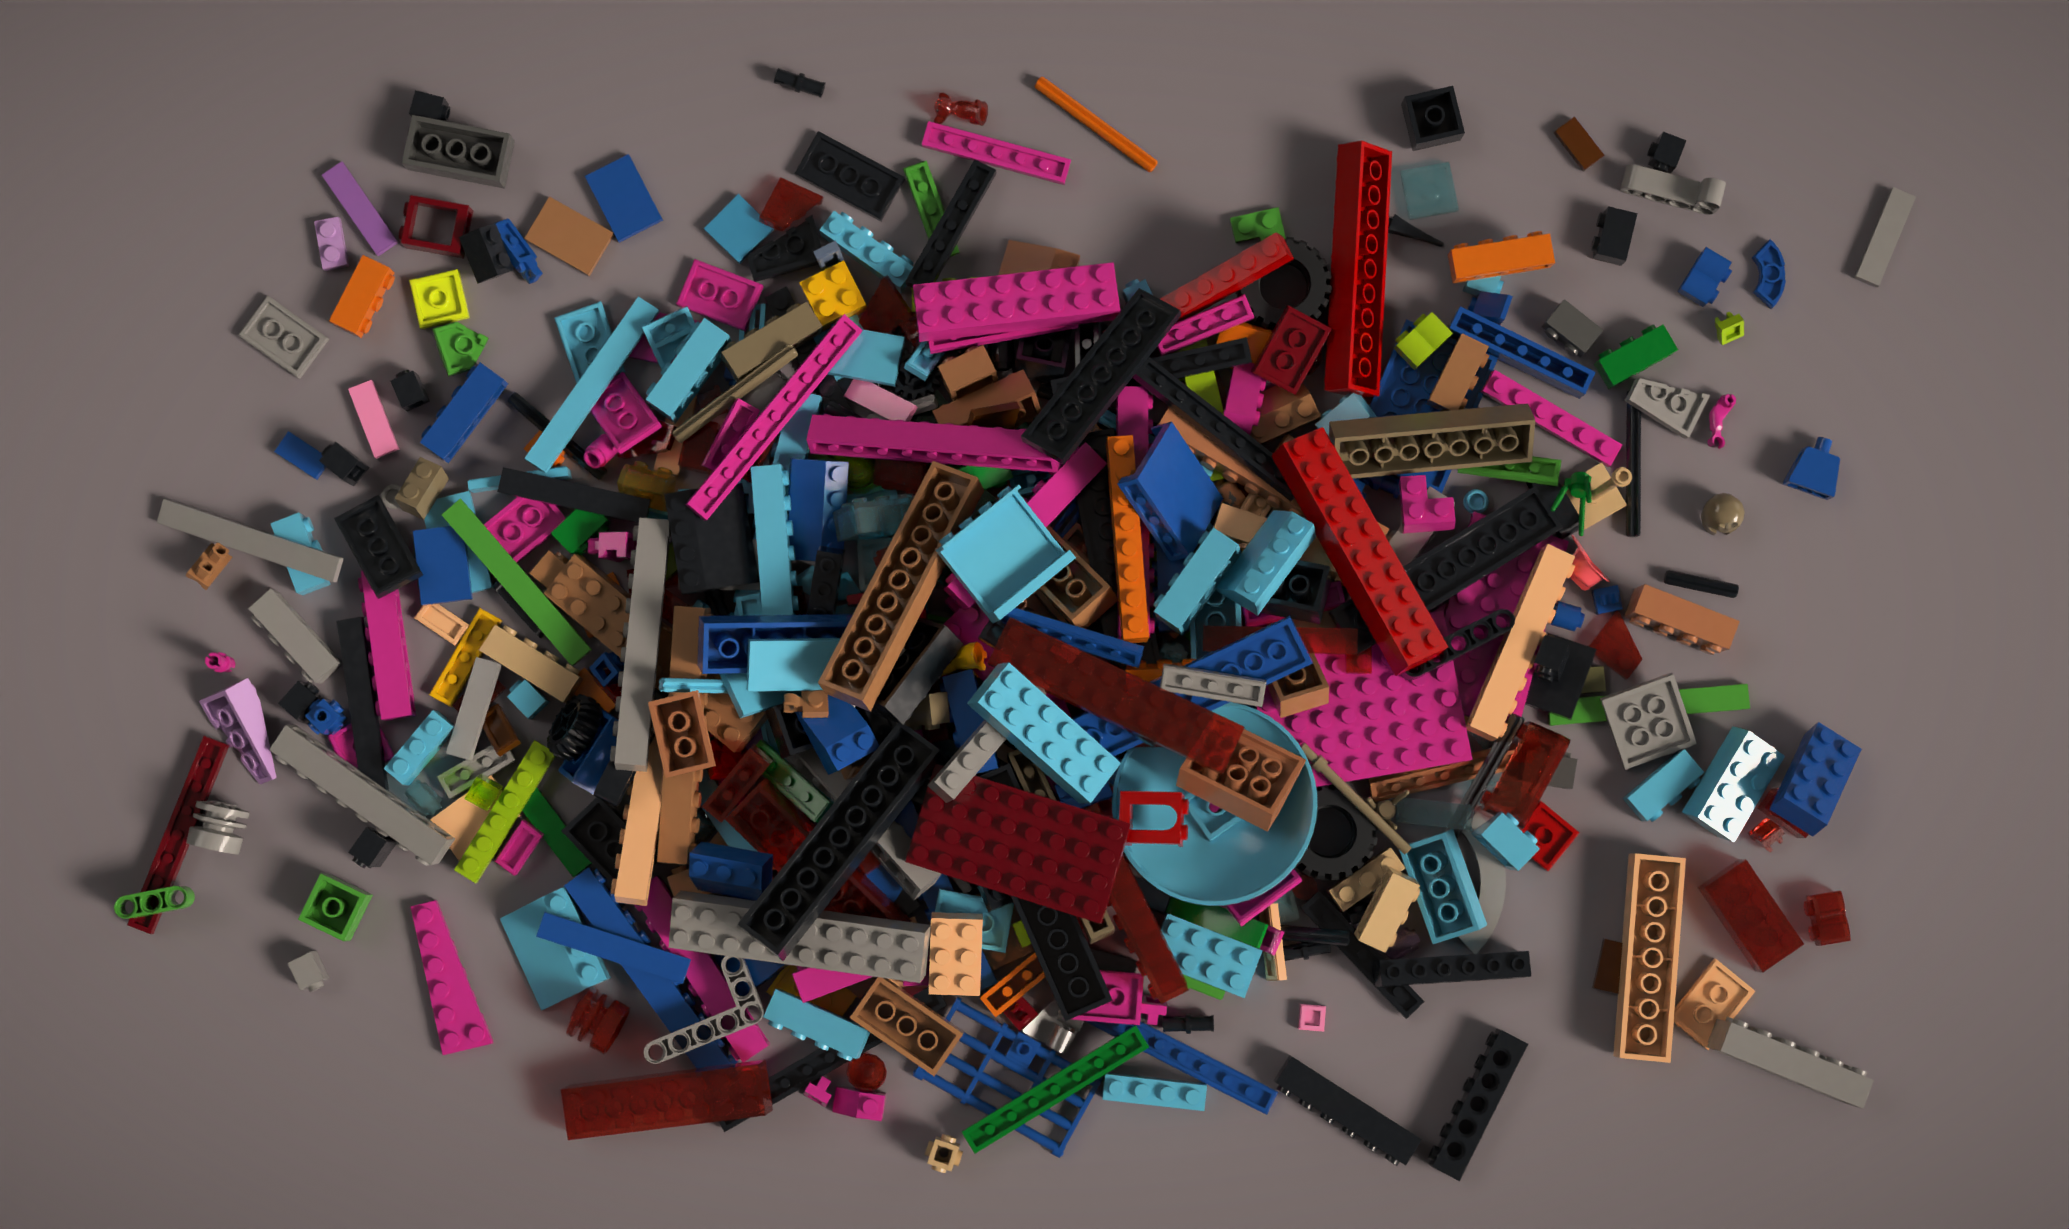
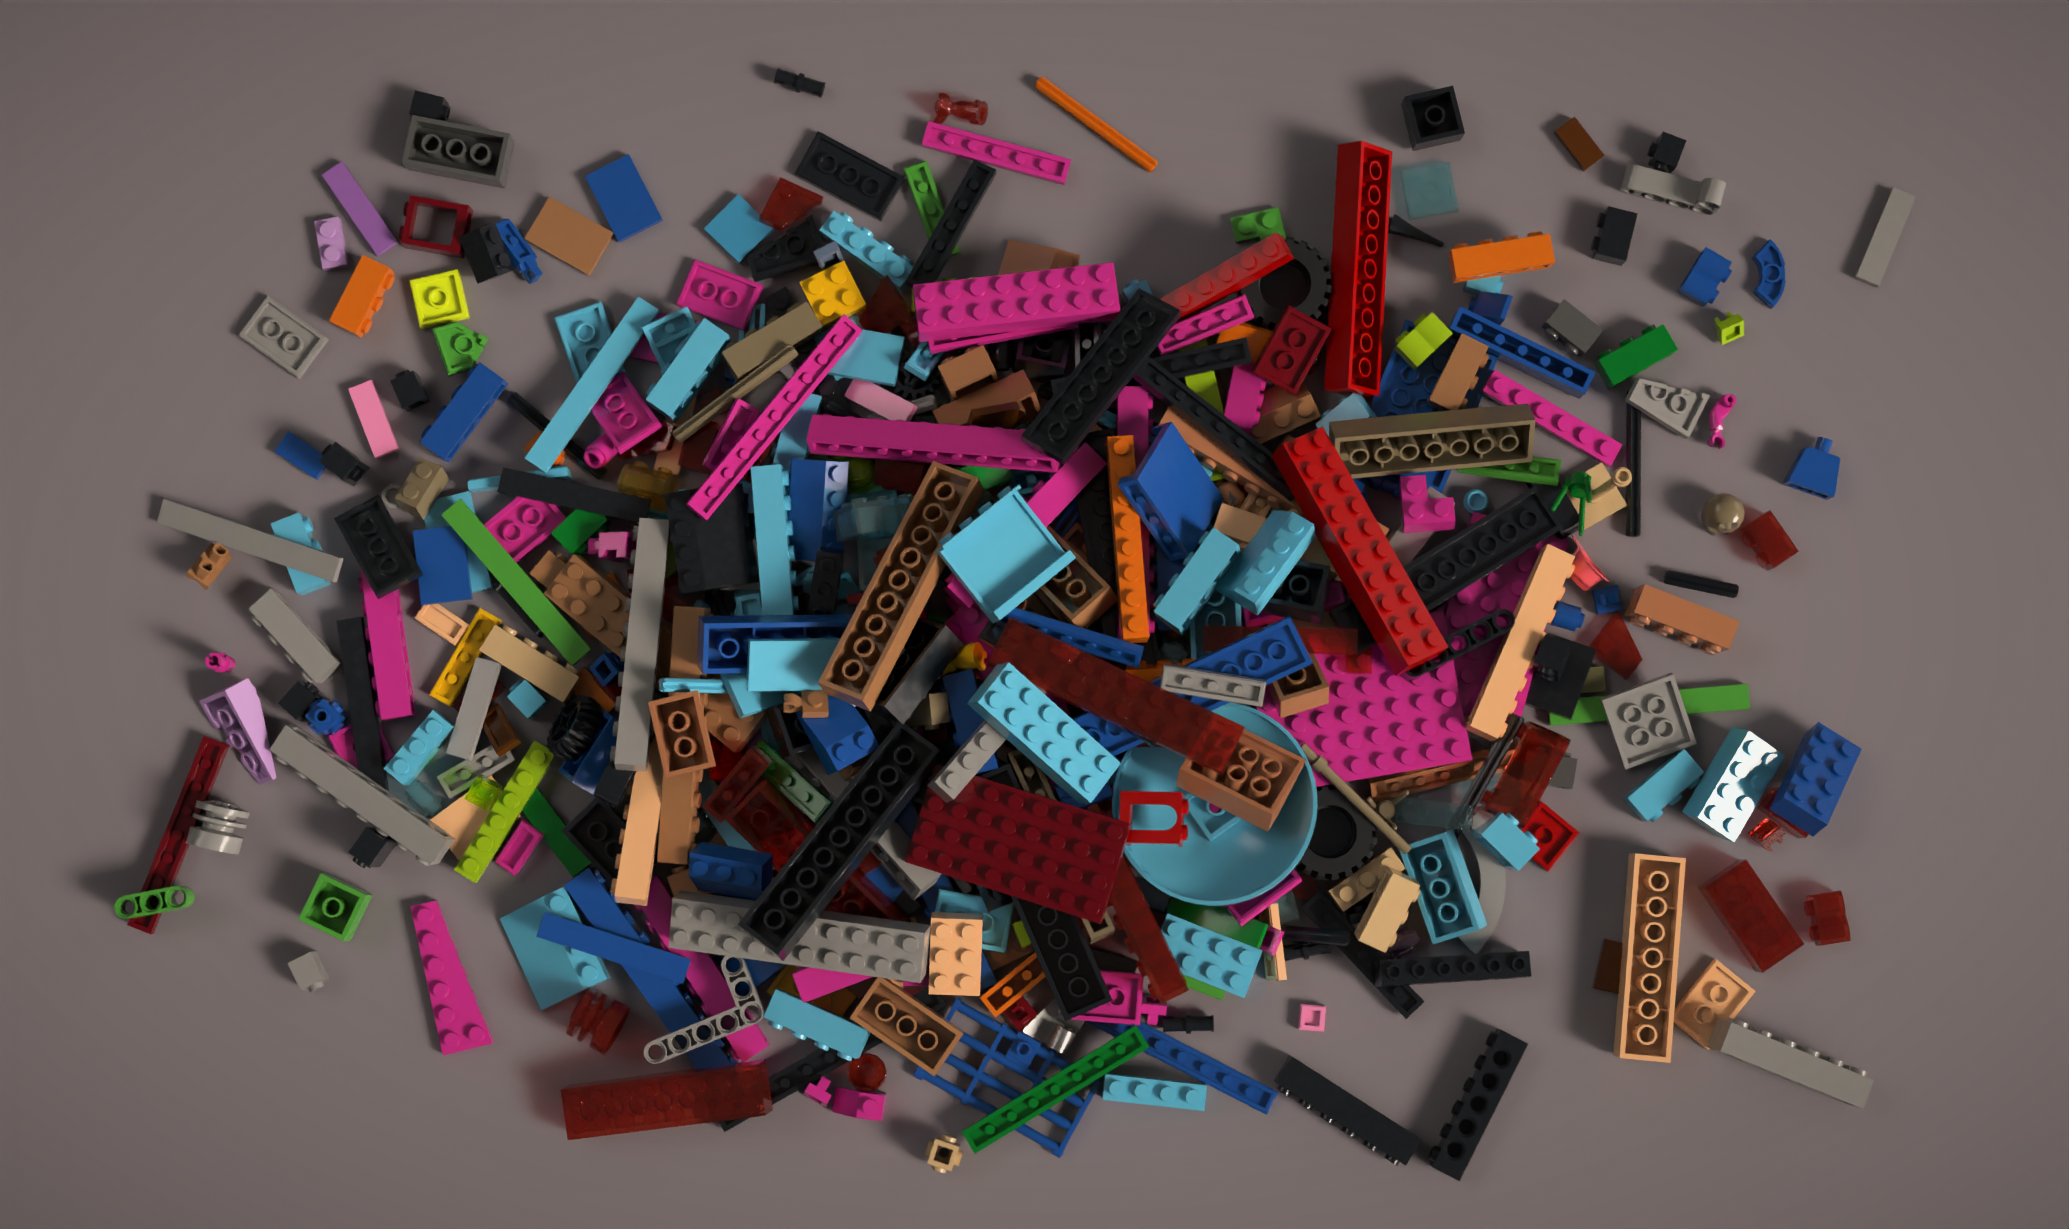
(1768, 540): none -> clear red brick

